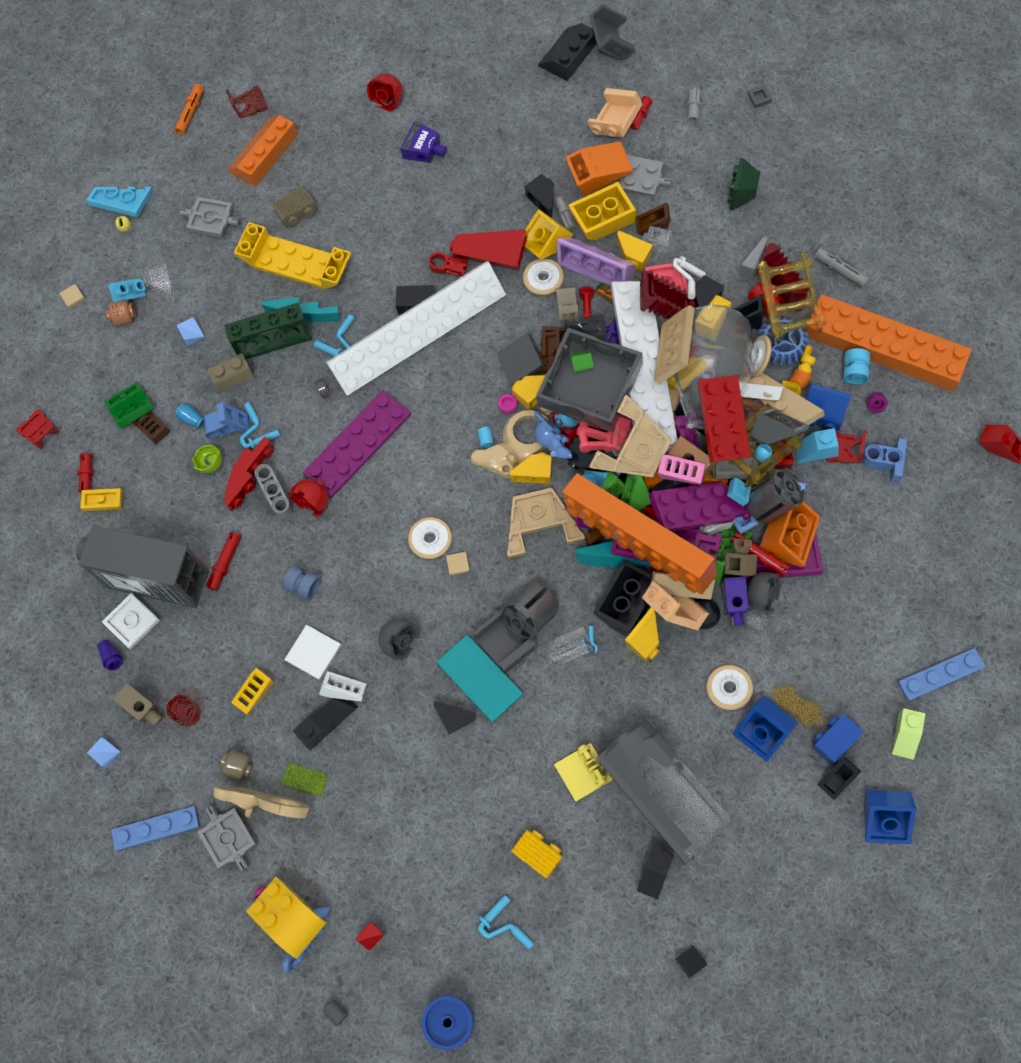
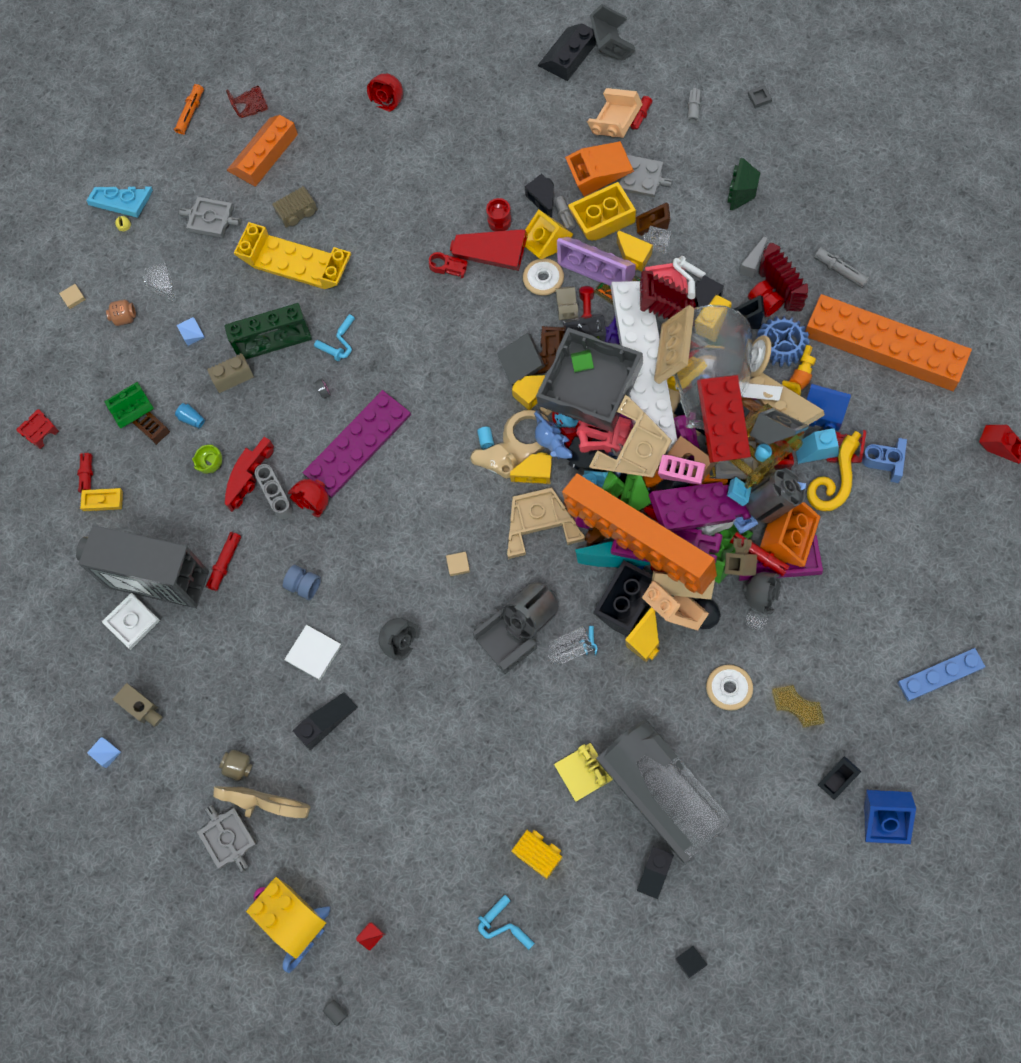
(109, 655): dark purple cone -> none
(127, 290): medium azure hips -> none
(155, 828): medium blue plate -> none
(180, 707): clear red wheel -> none
(225, 421): medium blue tile -> none
(254, 418): medium azure piece -> none
(267, 683): yellow slope -> none
(304, 779): clear neon green tile -> none
(311, 310): teal slope -> none
(331, 689): white slope -> none
(410, 296): black brick -> none
(416, 328): white plate -> none
(422, 144): dark purple torso -> none
(438, 546): white wheel -> none
(441, 1035): blue wheel -> none
(453, 717): black slope -> none
(479, 678): teal tile -> none
(498, 214): none -> red wheel
(507, 403): dark pink tile -> none
(735, 589): dark purple torso -> none
(765, 728): blue slope -> none
(771, 291): clear yellow fence -> none
(837, 739): blue brick -> none
(845, 455): none -> yellow plant
(856, 366): medium azure wheel -> none
(876, 402): magenta tile -> none
(908, 733): yellowish green slope -> none

